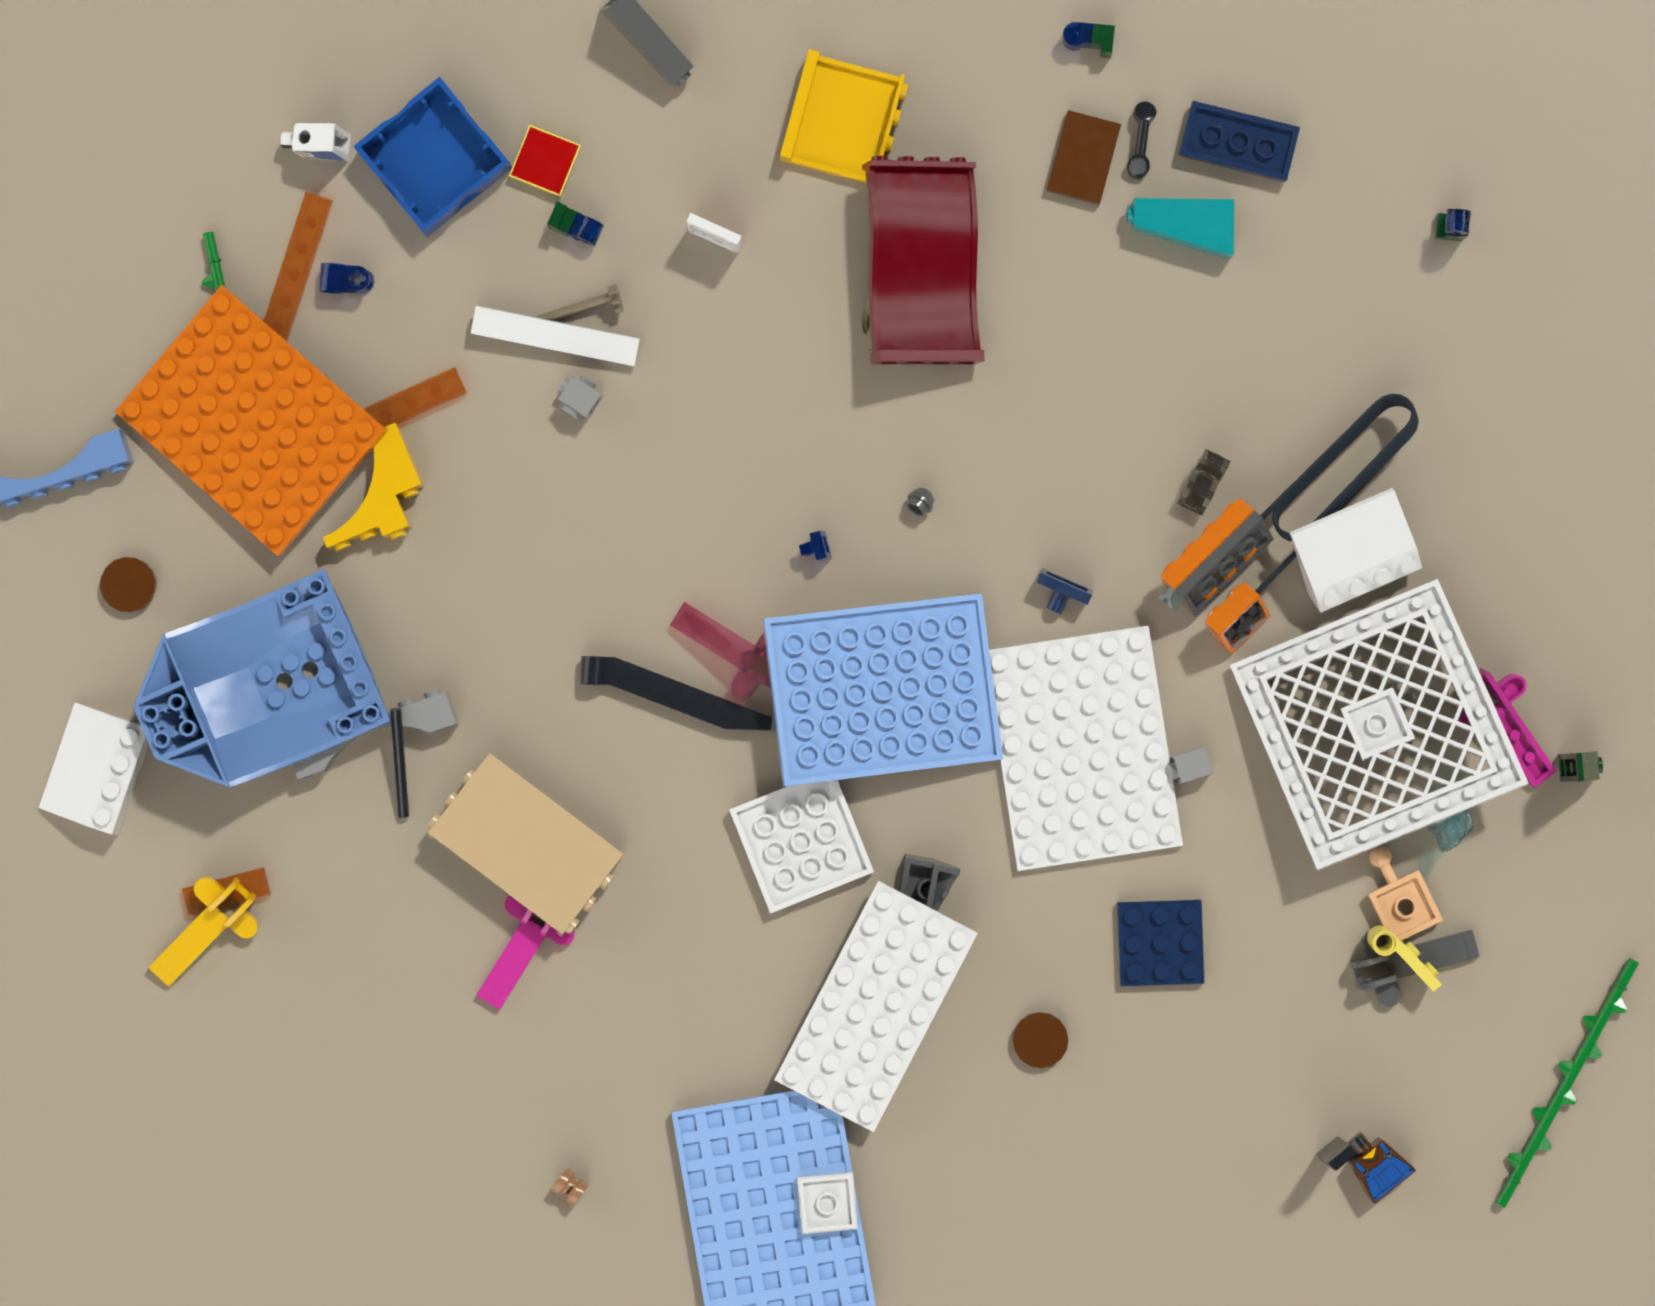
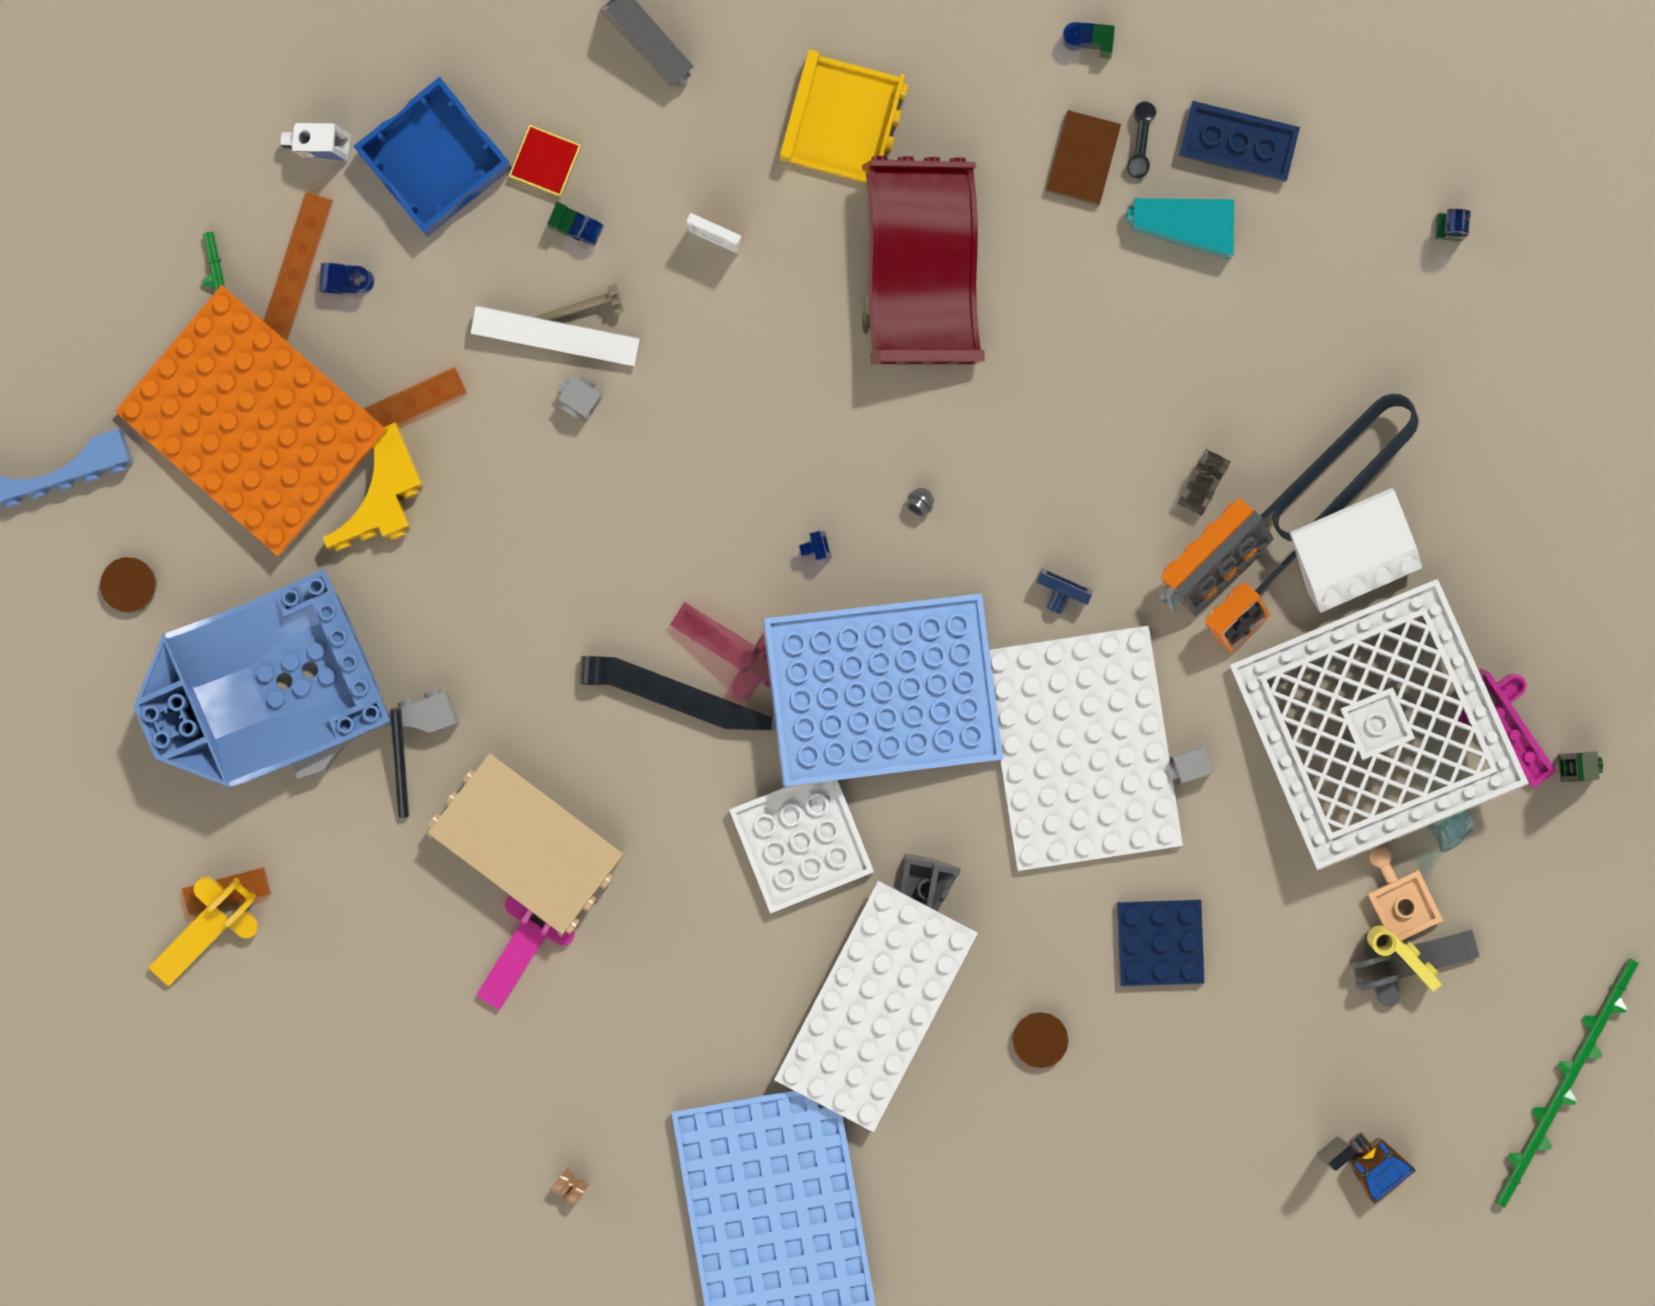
(95, 769): white slope -> none
(827, 1202): white tile -> none

